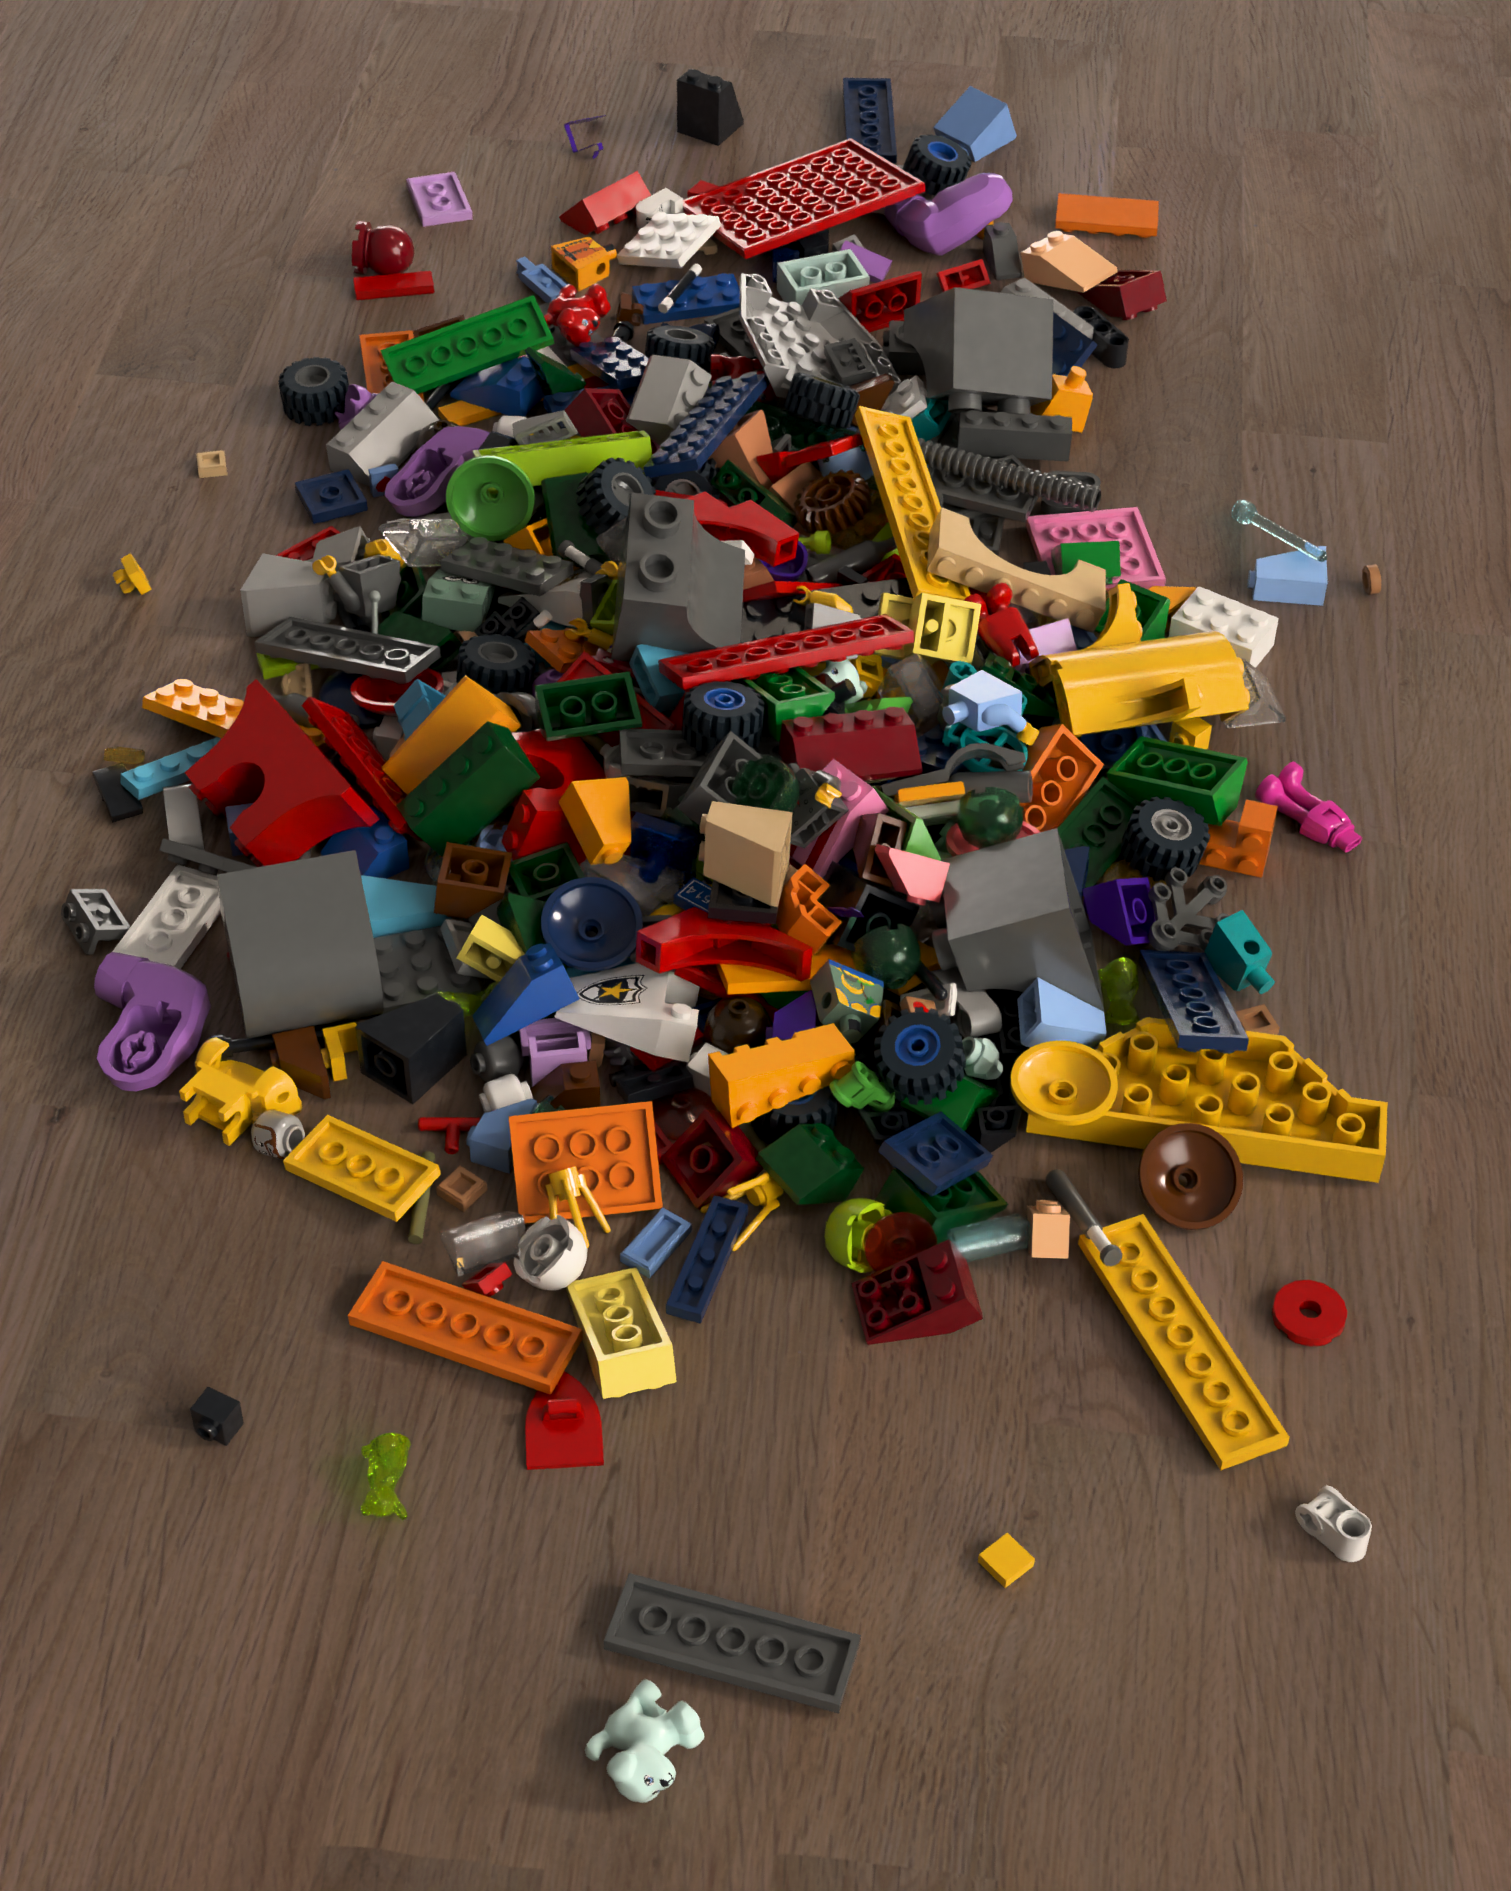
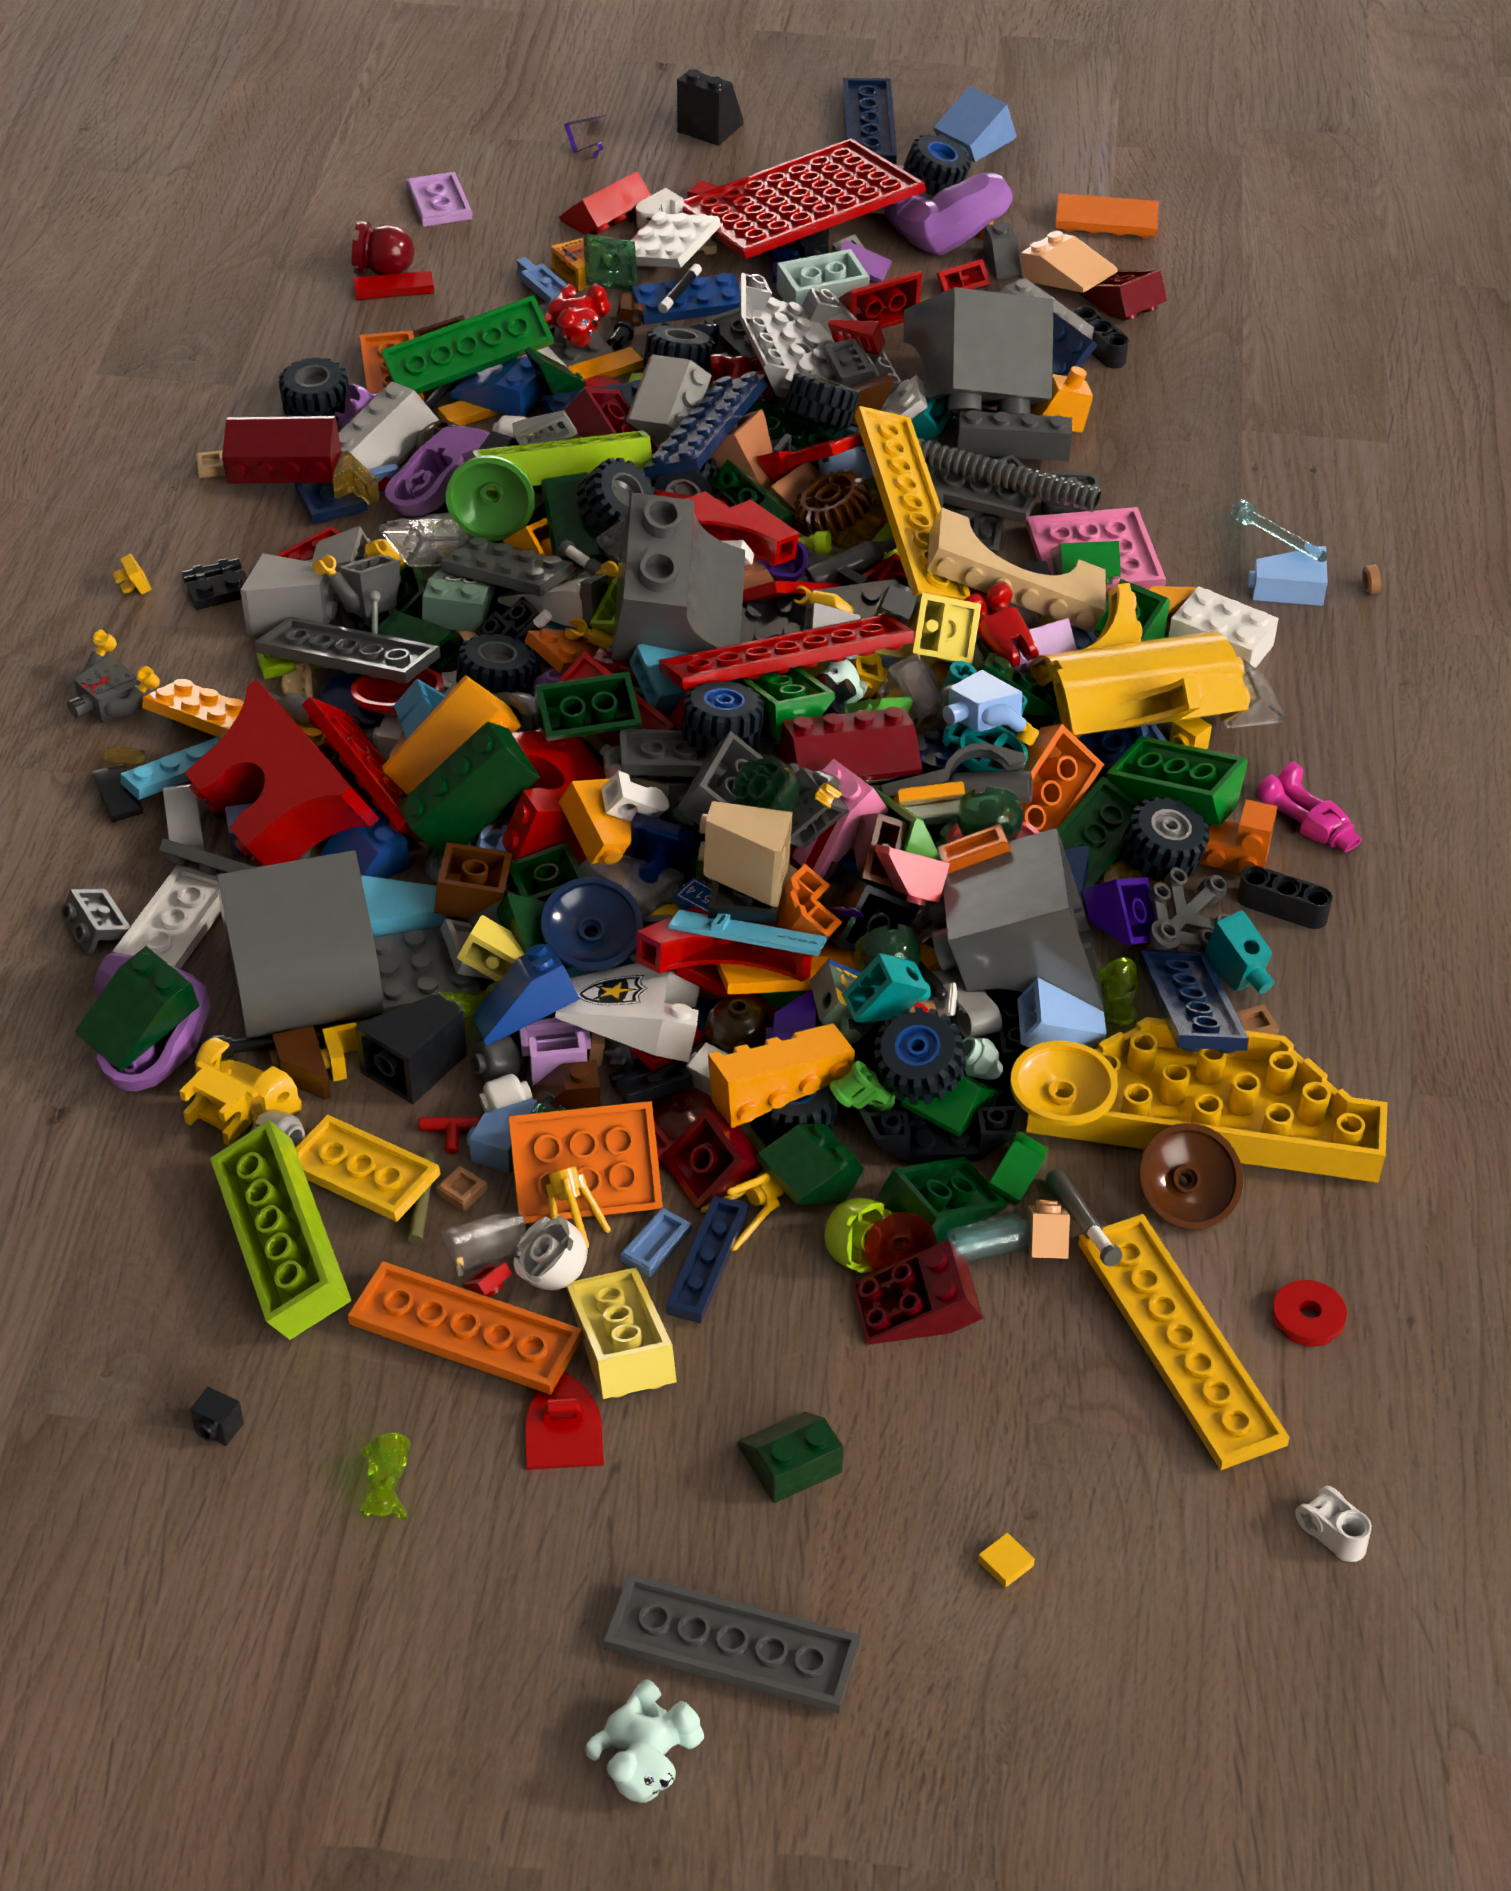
(107, 686): none -> dark grey torso
(137, 1009): none -> dark green slope
(217, 589): none -> black plate
(280, 1230): none -> lime brick
(281, 449): none -> dark red slope
(354, 477): none -> clear yellow slope
(610, 262): none -> clear green tile
(612, 362): dark blue plate -> none
(626, 798): none -> white leg
(747, 932): none -> medium azure piece
(793, 1455): none -> dark green slope
(867, 334): none -> red slope
(885, 989): none -> teal torso
(898, 603): none -> dark grey plate
(902, 355): dark grey brick -> none
(935, 1154): dark blue plate -> none
(974, 848): none -> orange tile
(1018, 1167): none -> green slope
(1284, 897): none -> black beam

